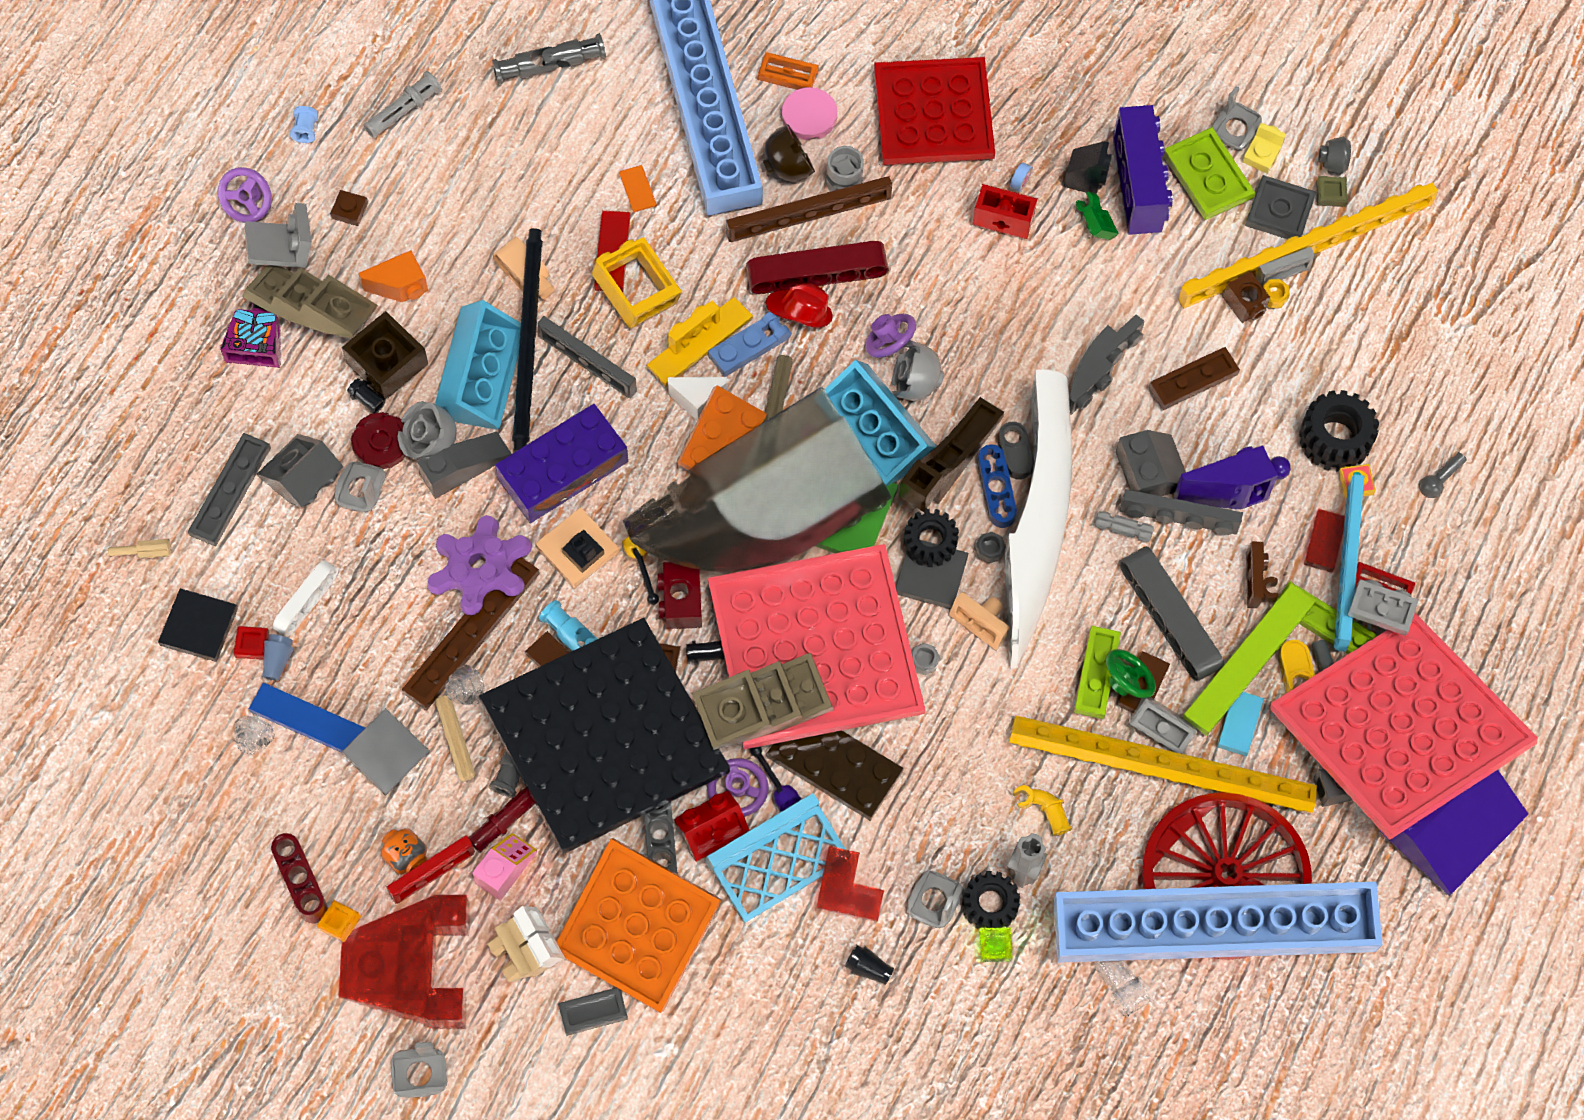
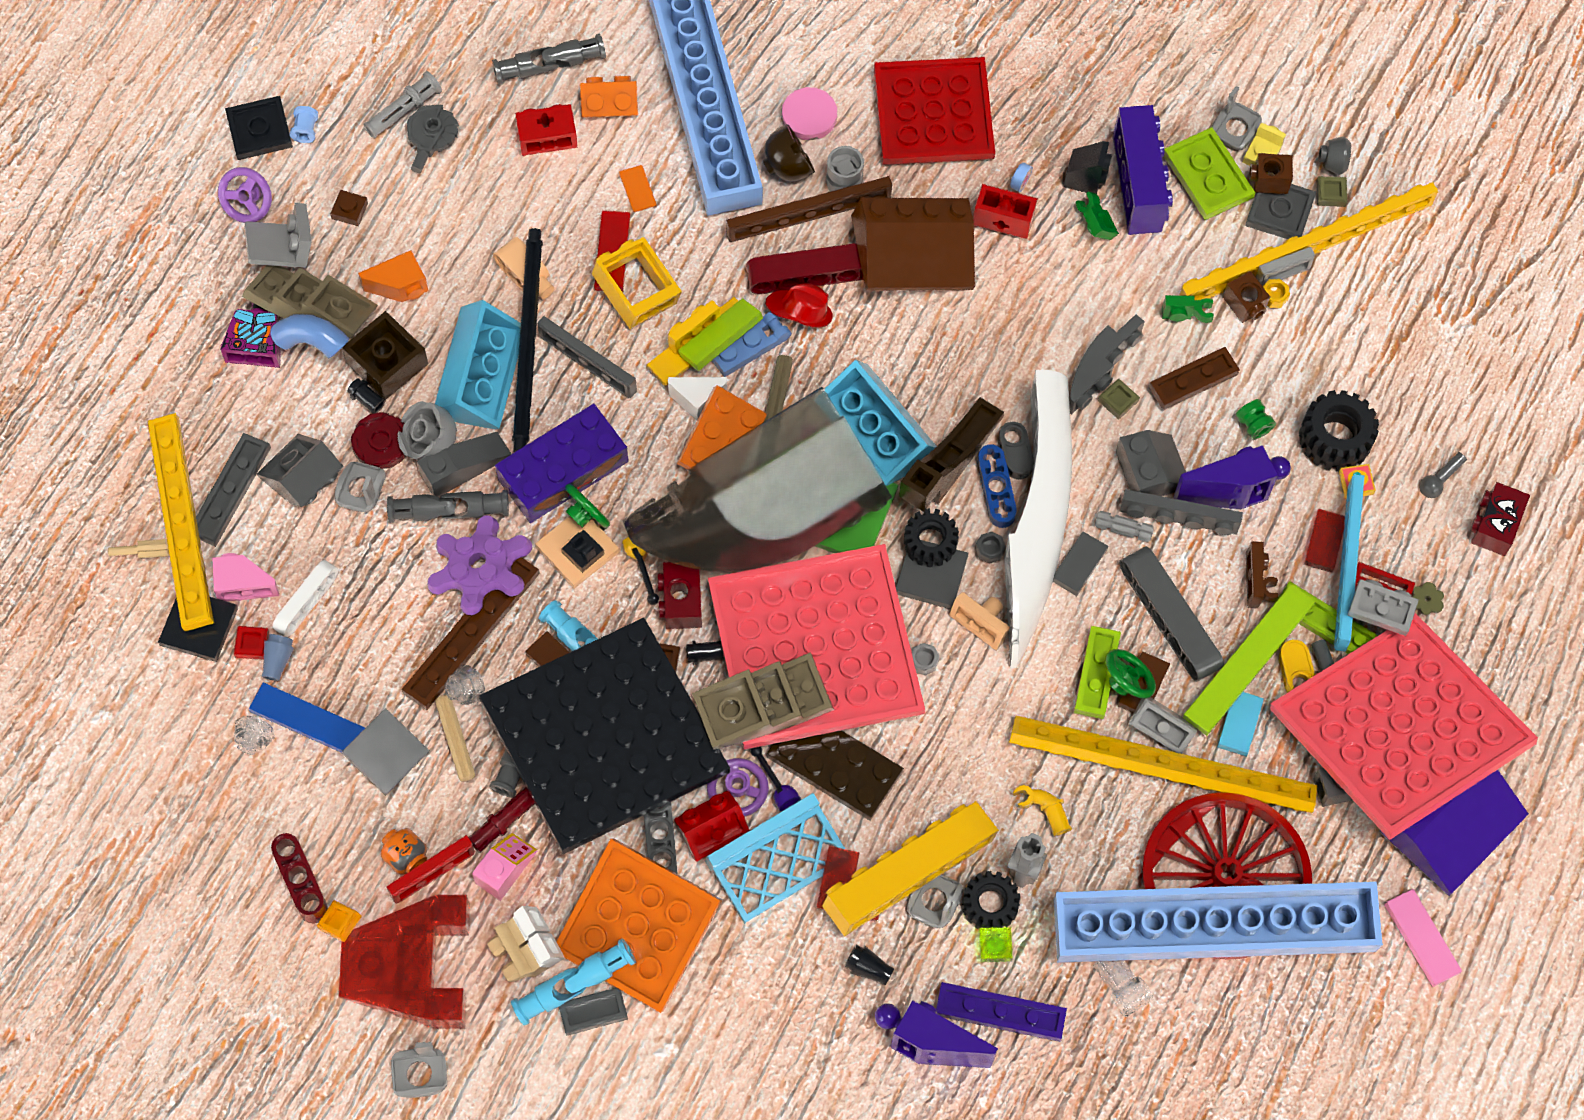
(180, 522): none -> yellow tile
(241, 579): none -> bright pink slope
(258, 127): none -> black tile
(309, 330): none -> medium blue cylinder
(428, 507): none -> dark grey piece
(430, 131): none -> dark grey piece
(546, 129): none -> red brick
(584, 510): none -> green piece
(589, 973): none -> medium azure piece
(609, 98): none -> orange bracket
(720, 334): none -> lime tile
(787, 76): orange tile -> none
(886, 330): medium lavender piece -> none
(909, 868): none -> yellow brick
(915, 243): none -> reddish brown slope
(916, 372): light grey cylinder -> none
(933, 1039): none -> dark purple slope
(1001, 1011): none -> dark purple plate
(1079, 563): none -> dark grey tile
(1118, 399): none -> olive tile
(1184, 307): none -> green plate
(1255, 419): none -> green wheel
(1278, 164): none -> reddish brown brick
(1423, 938): none -> bright pink tile
(1434, 597): none -> olive plant
(1500, 518): none -> dark red brick

